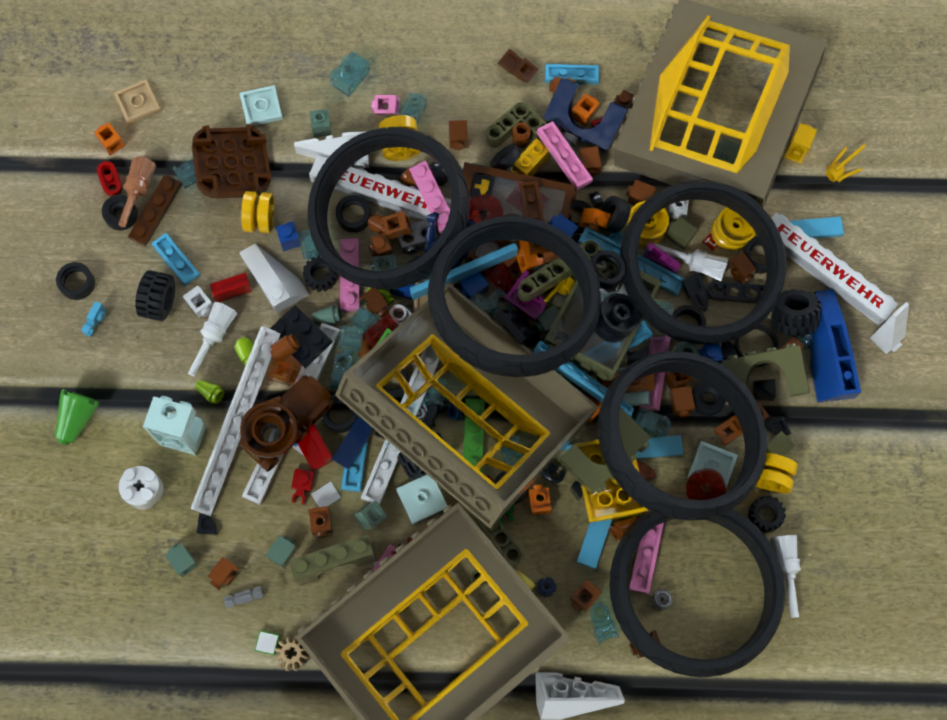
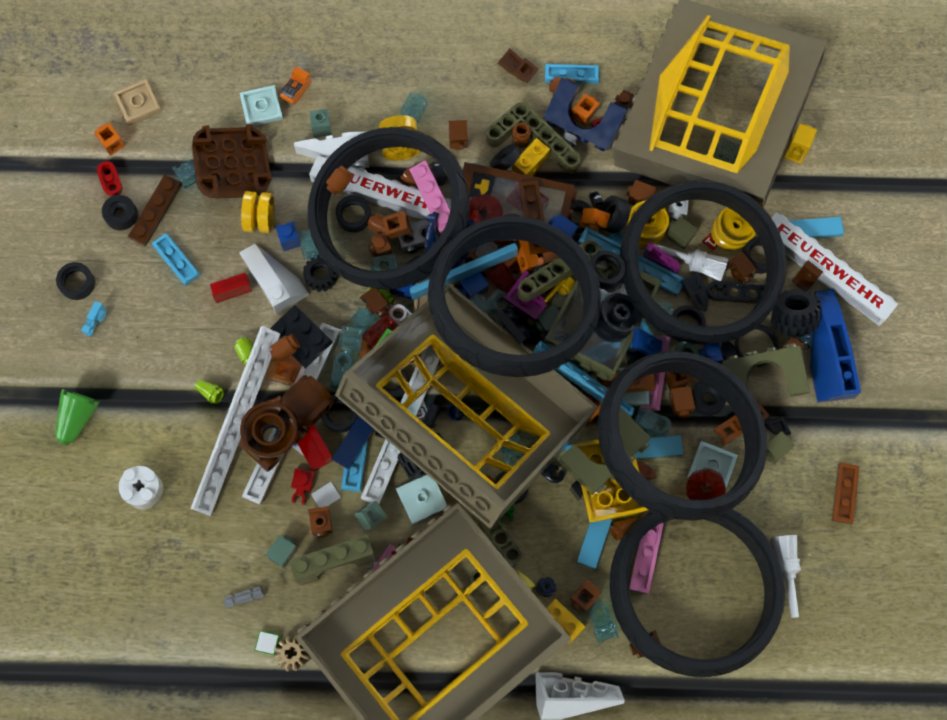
(136, 184): nougat piece -> none
(155, 295): black tyre -> none
(177, 429): light aqua plate -> none
(181, 560): sand green brick -> none
(194, 298): white brick -> none
(206, 525): black tile -> none
(213, 331): white piece -> none
(223, 573): dark orange brick -> none
(296, 86): none -> orange leg
(327, 315): sand green cone -> none
(339, 180): none -> dark orange brick
(349, 73): clear light blue brick -> none
(349, 291): bright pink plate -> none
(393, 105): bright pink brick -> none
(434, 397): clear light blue brick -> none
(473, 433): bright green plate -> none
(539, 507): orange brick -> none
(564, 155): bright pink plate -> none
(565, 619): none -> yellow brick
(591, 160): dark orange brick -> none
(645, 342): none -> blue plate
(662, 594): light grey plate -> none
(764, 390): black slope -> none
(777, 474): yellow wheel -> none
(778, 510): black tyre -> none
(807, 276): none -> reddish brown bracket
(836, 171): yellow plant -> none
(845, 493): none -> dark orange plate
(892, 331): white wedge -> none

